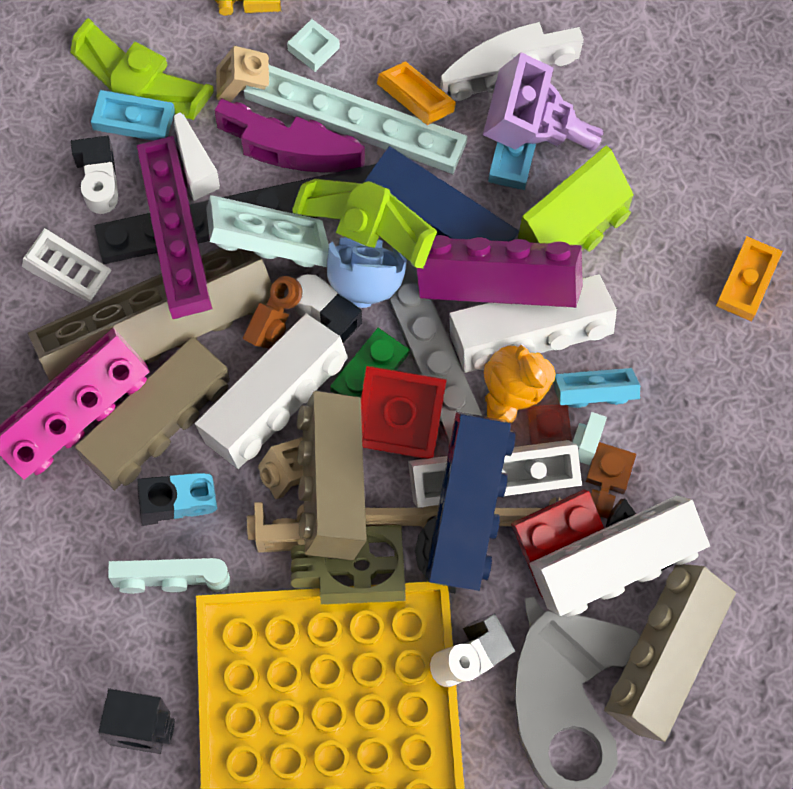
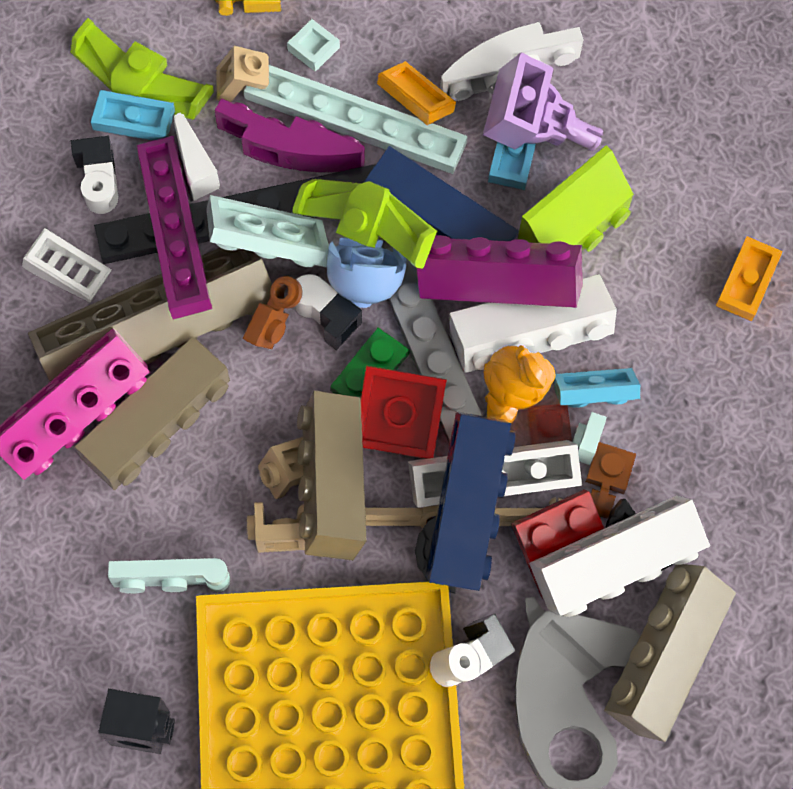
(175, 497): leg -> none
(272, 391): white brick -> none
(317, 571): olive piece -> none

